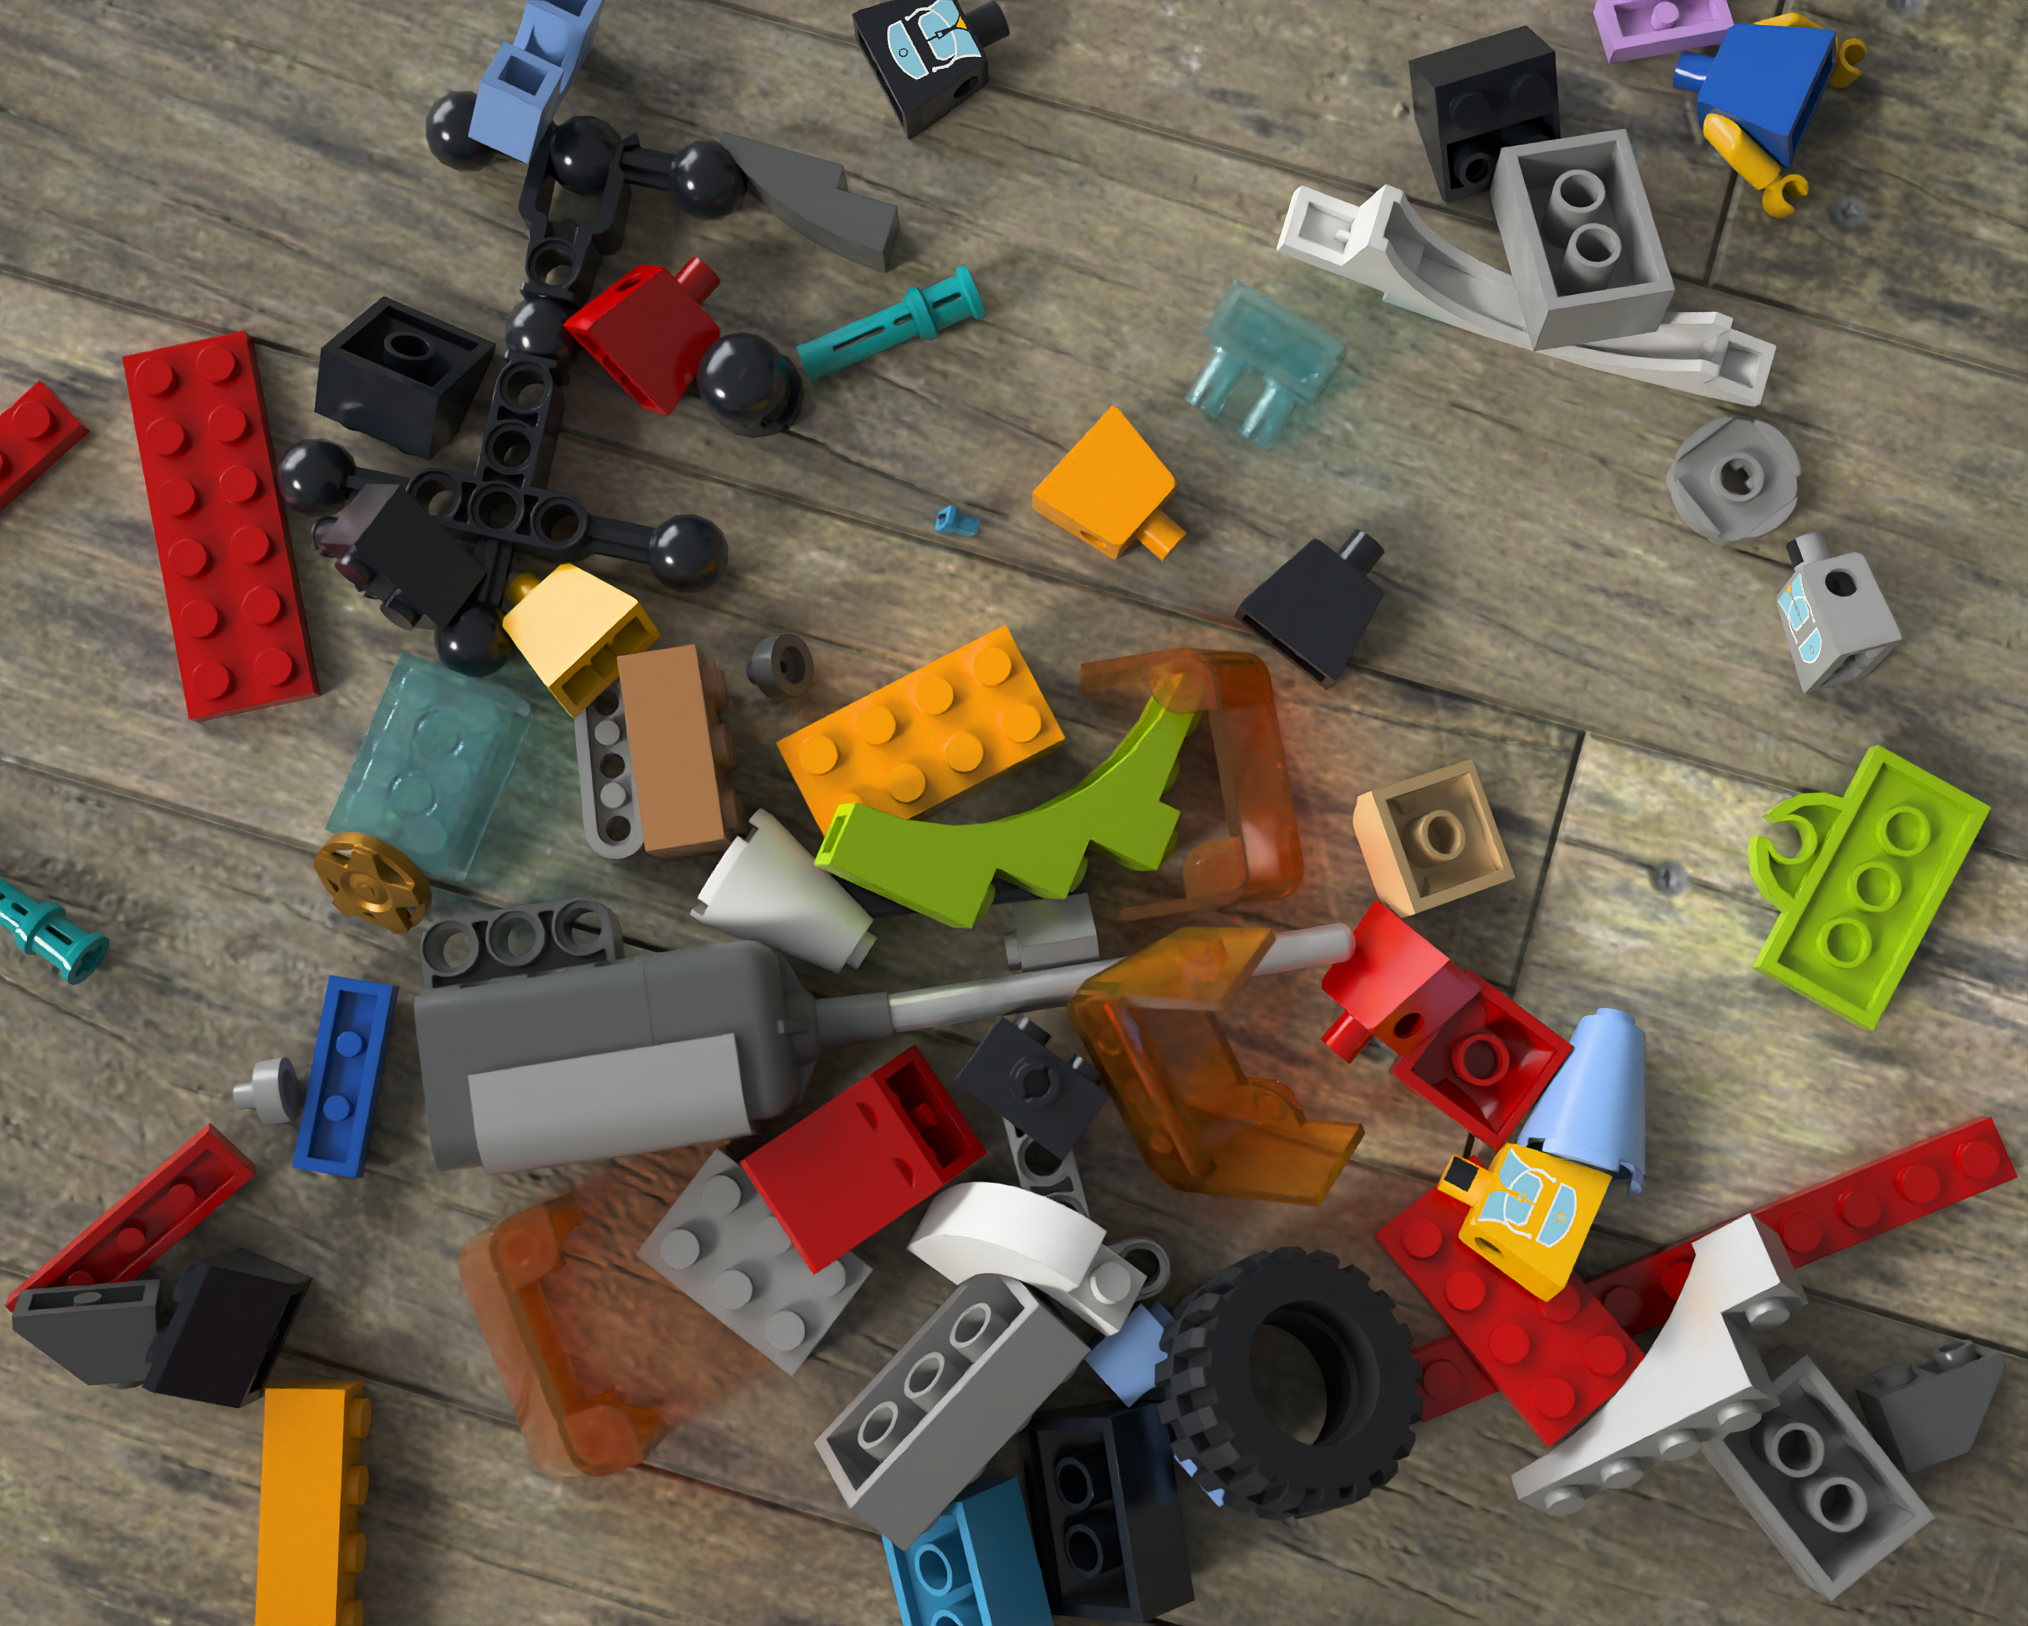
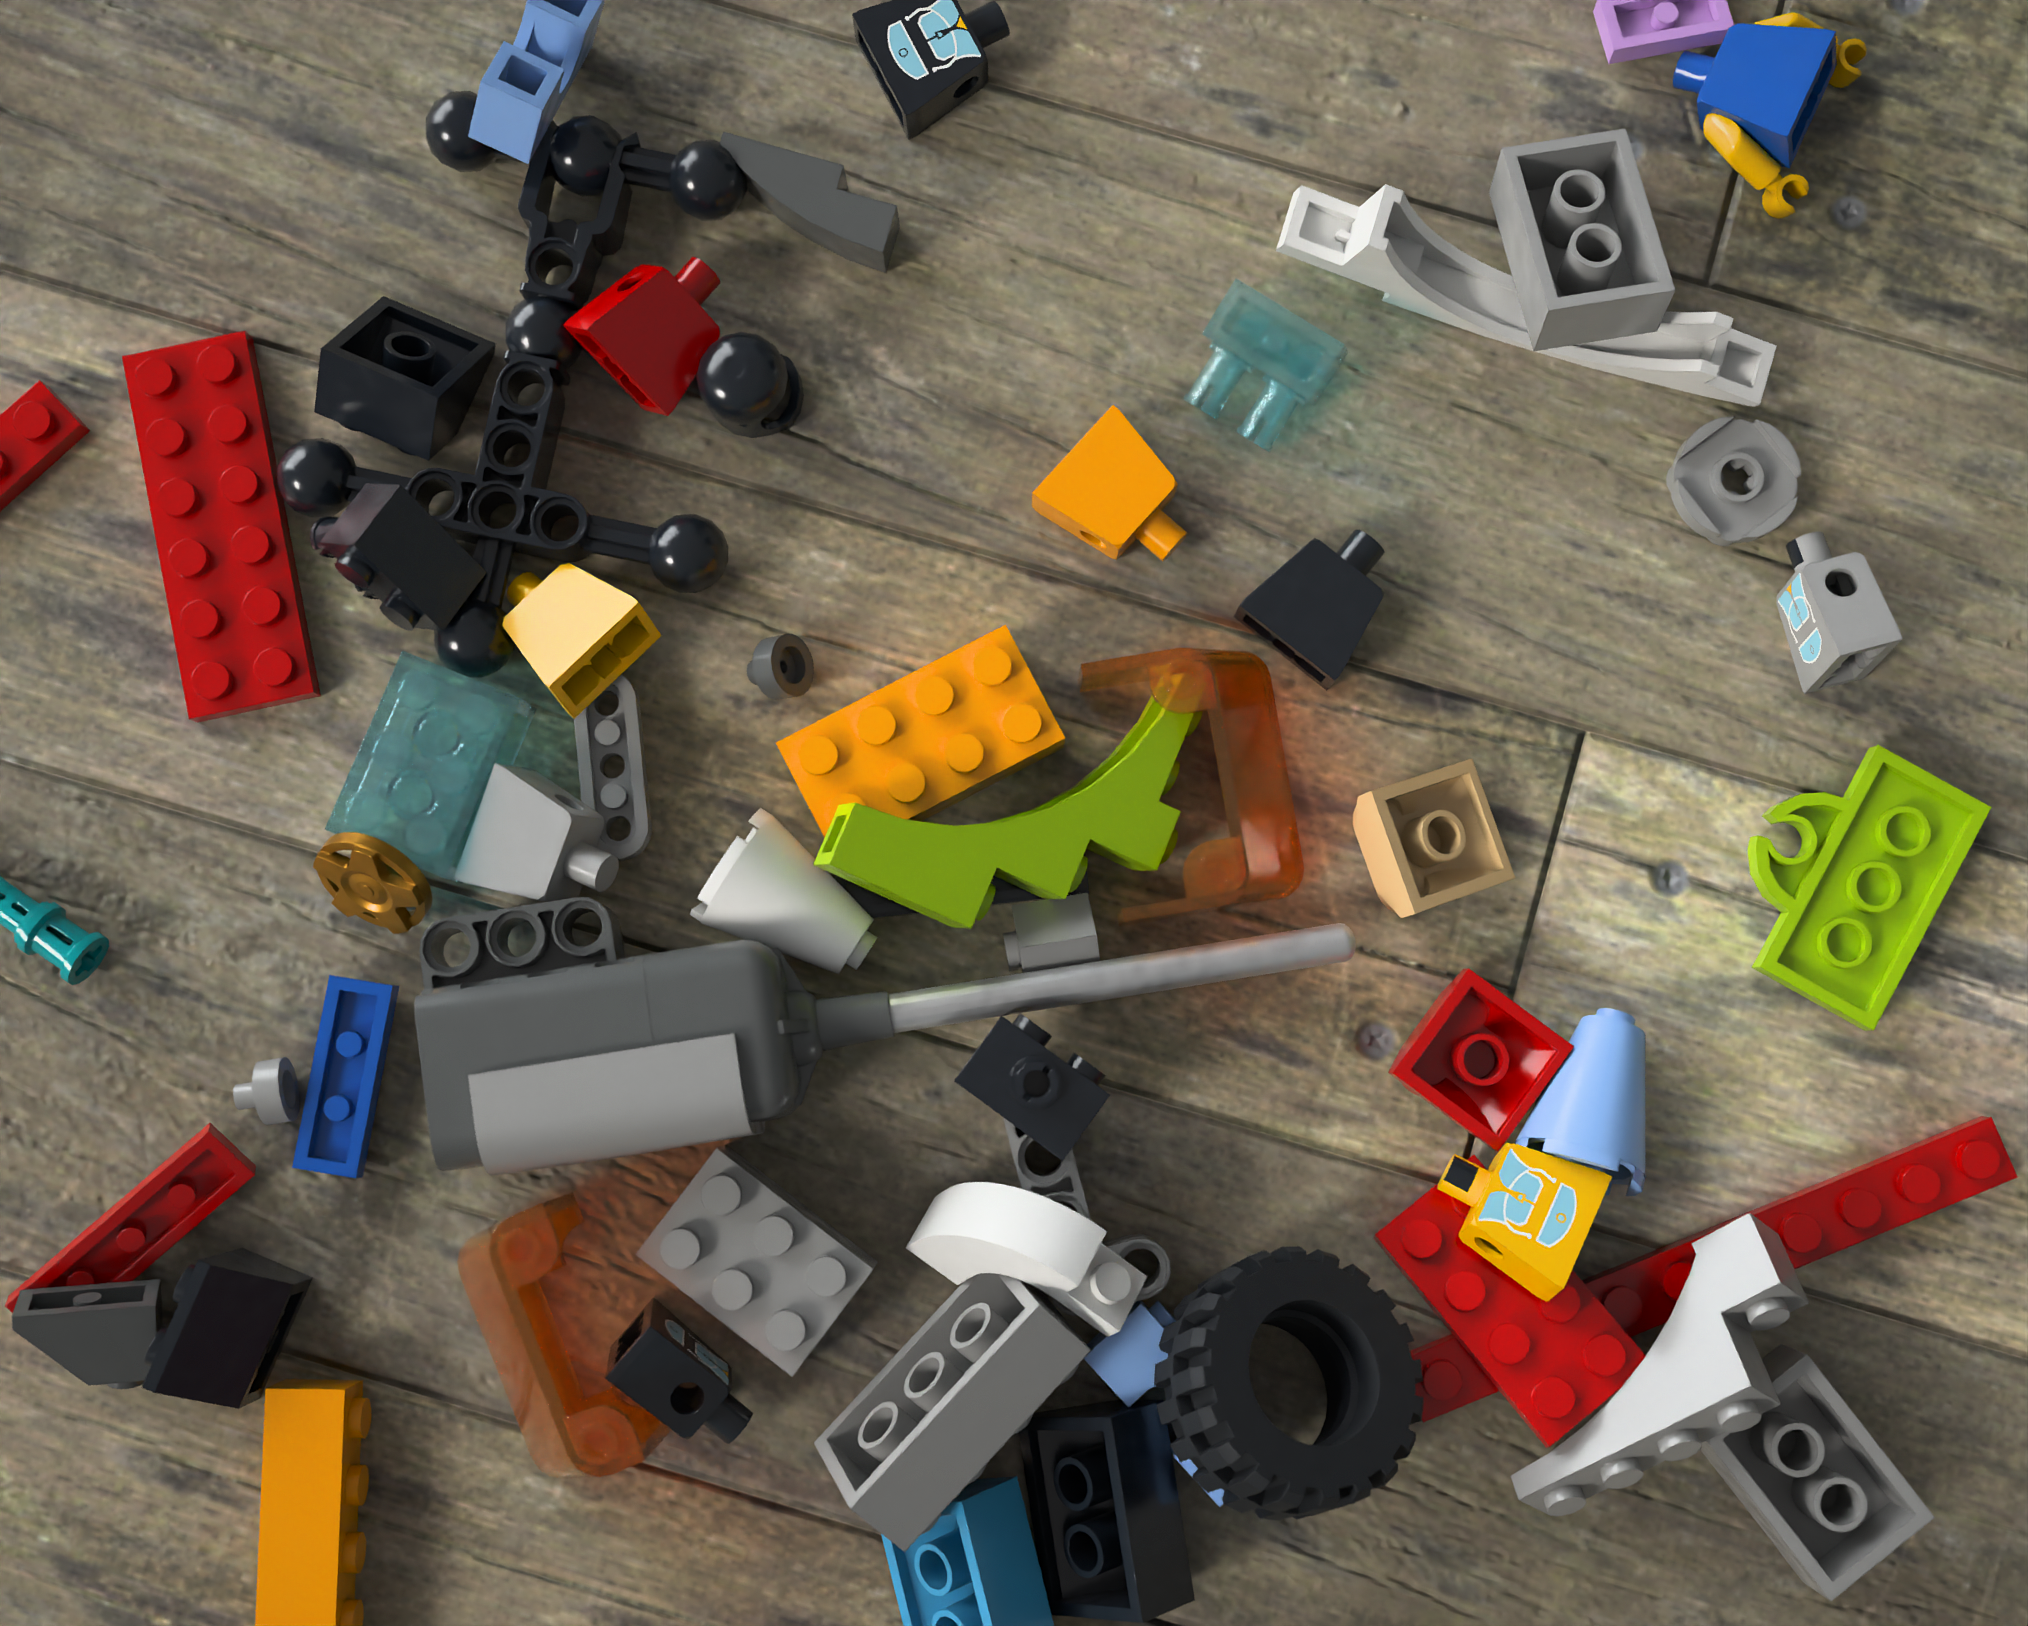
(534, 840): none -> light grey torso
(661, 1354): none -> black torso
(681, 752): medium nougat brick -> none
(820, 355): teal pin -> none
(863, 1159): red slope -> none
(952, 521): dark azure piece -> none
(1179, 1081): clear orange windscreen -> none
(1392, 988): red torso -> none
(1482, 100): black slope -> none
(1931, 1408): dark grey slope -> none

